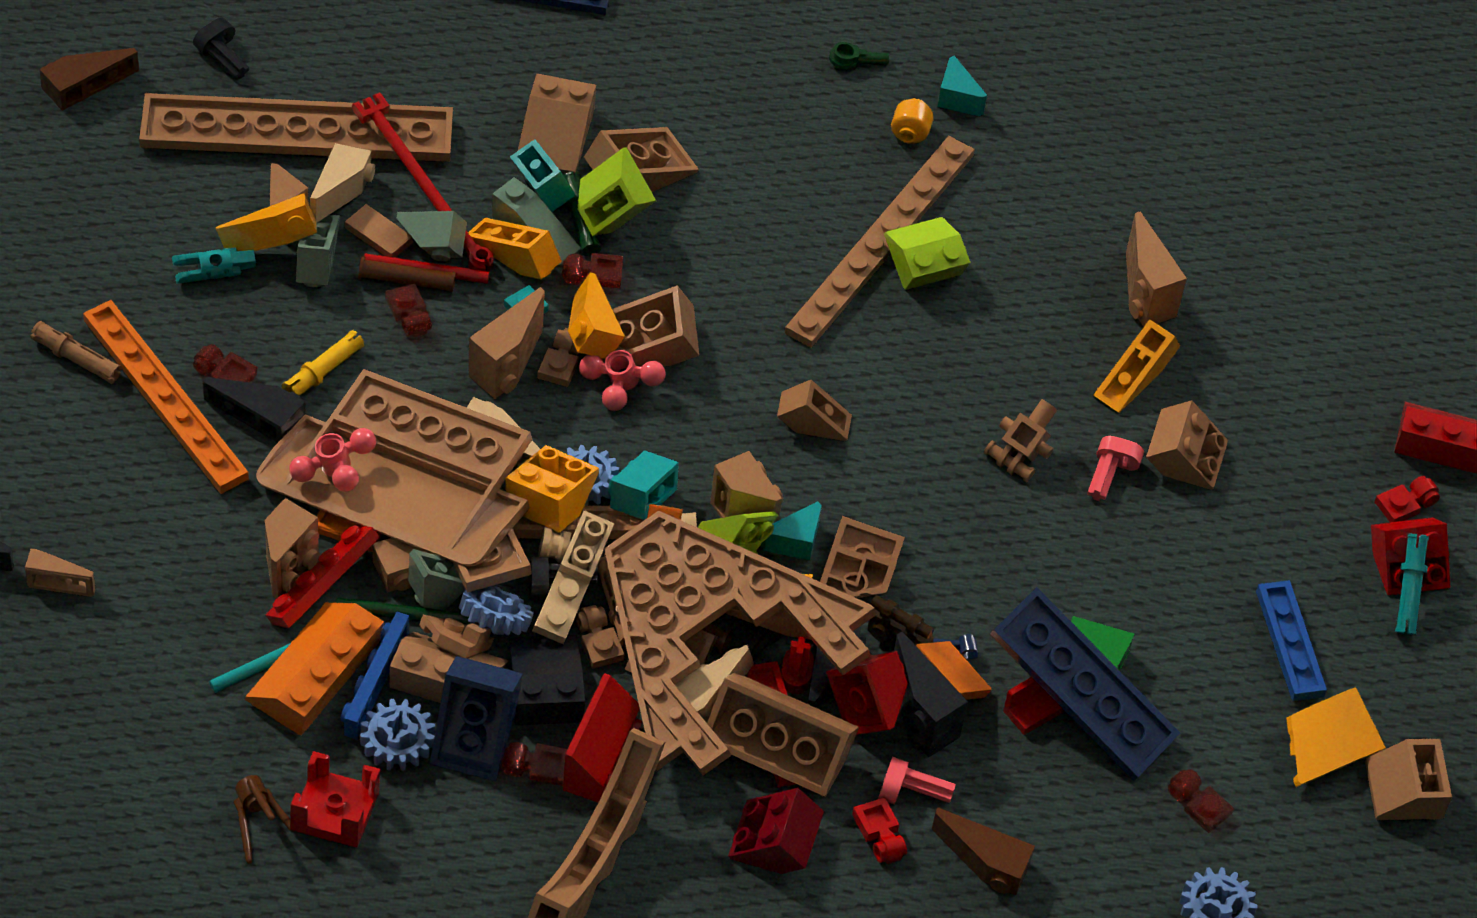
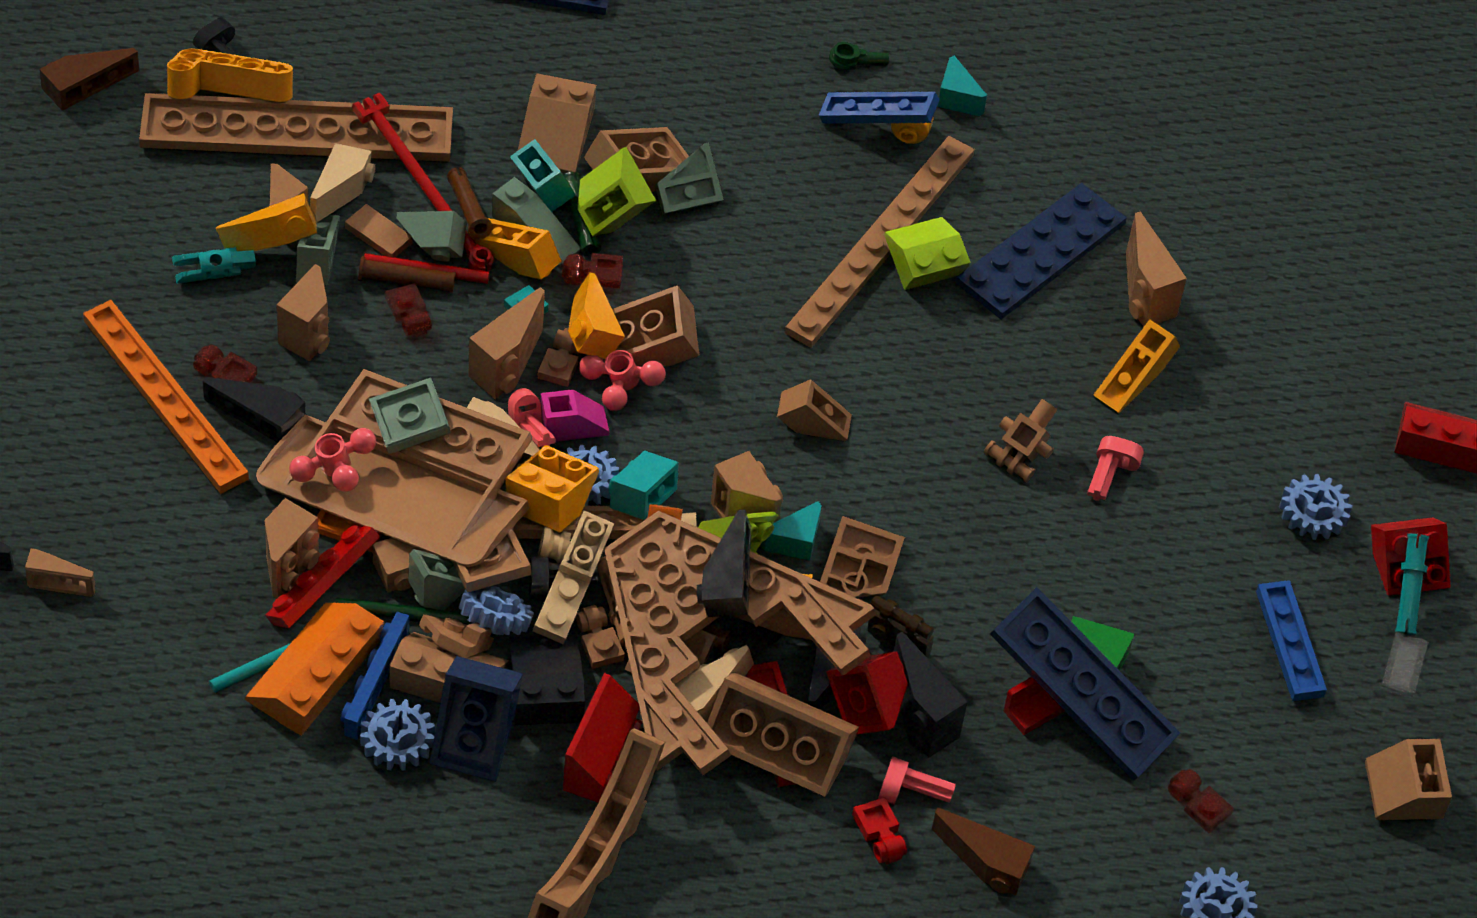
(66, 346): medium nougat pin -> none
(228, 74): none -> light orange beam
(255, 797): reddish brown plant -> none
(304, 316): none -> medium nougat slope
(313, 372): yellow pin -> none
(334, 804): red panel -> none
(409, 415): none -> sand green tile
(479, 225): none -> reddish brown pin
(532, 417): none -> coral piece
(545, 764): clear red plate -> none
(572, 415): none -> dark pink slope
(690, 183): none -> sand green wing
(727, 573): none -> black slope
(777, 831): dark red slope -> none
(798, 667): red piece -> none
(879, 107): none -> blue plate
(955, 669): orange tile -> none
(966, 644): dark blue hand -> none
(1041, 250): none -> dark blue plate
(1187, 445): medium nougat slope -> none
(1315, 506): none -> medium blue gear
(1331, 736): light orange slope -> none
(1400, 504): red plate -> none
(1404, 665): none -> clear tile

